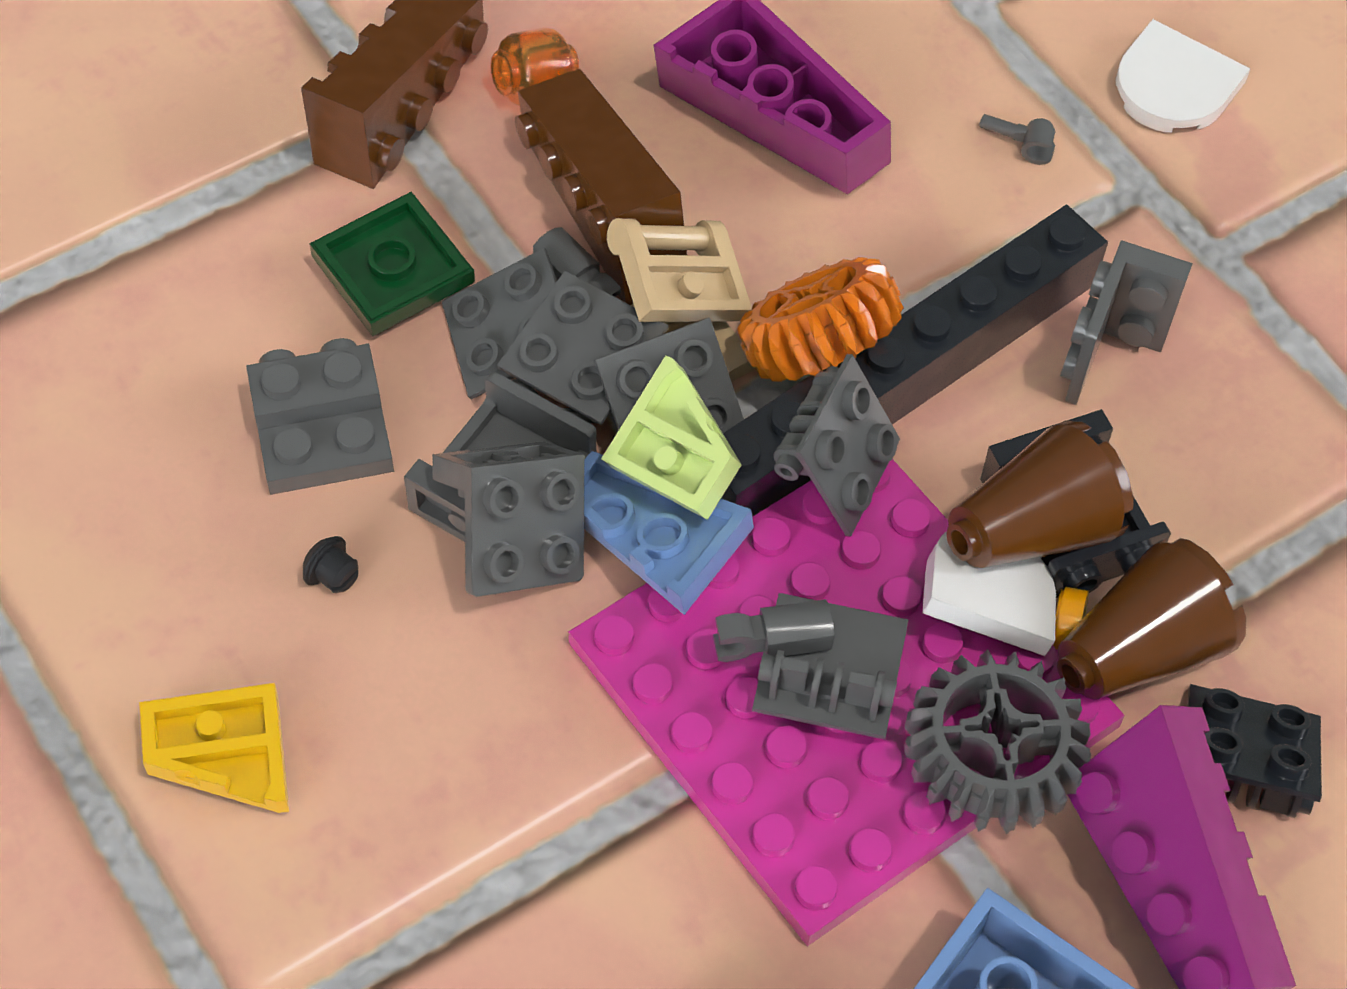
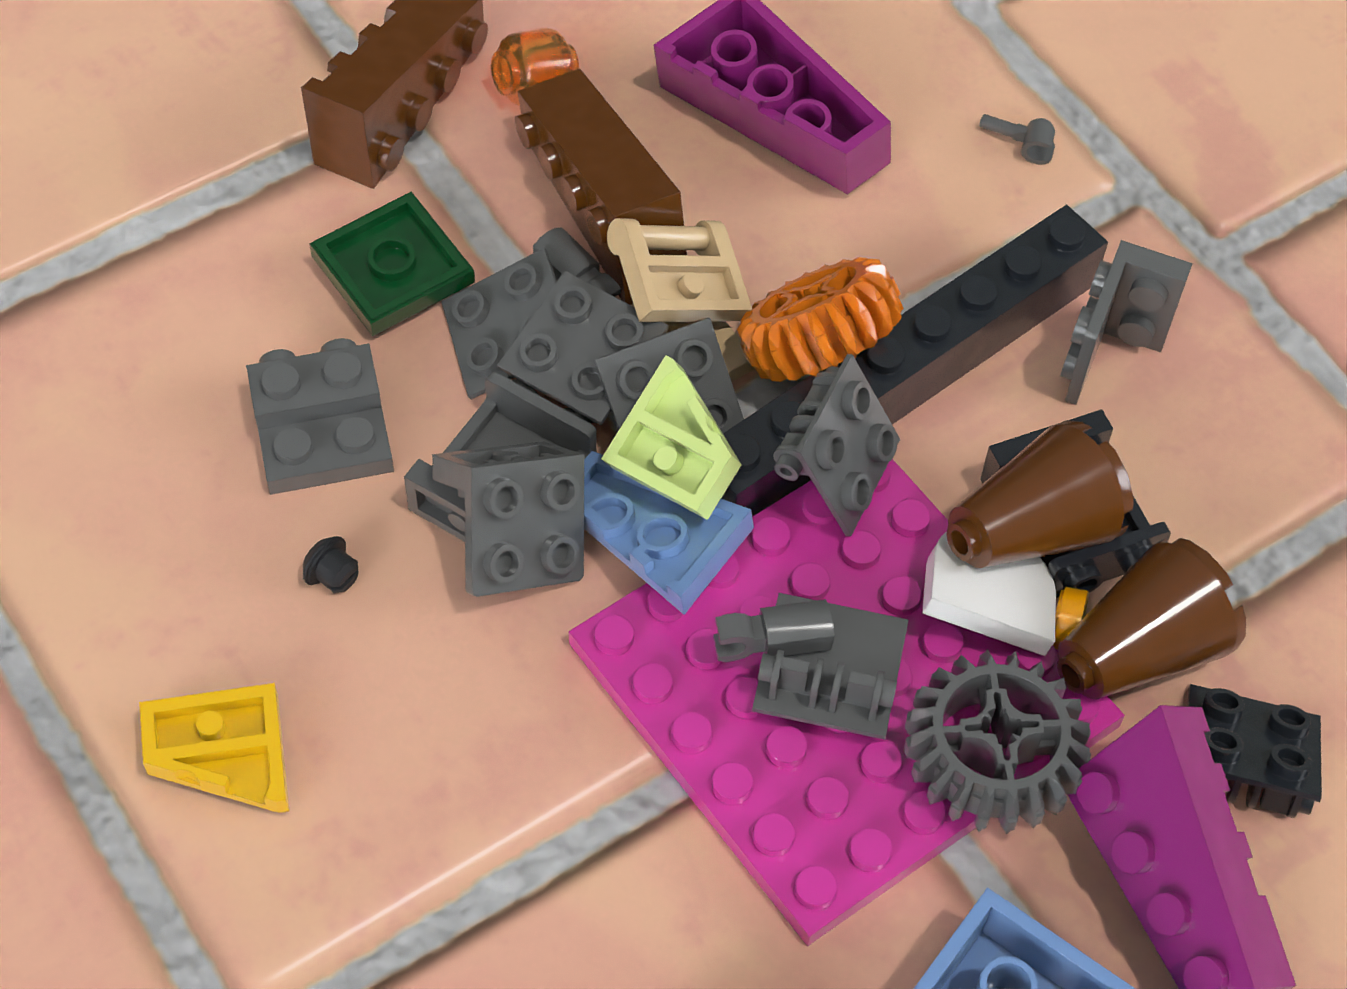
(1176, 80): white tile -> none

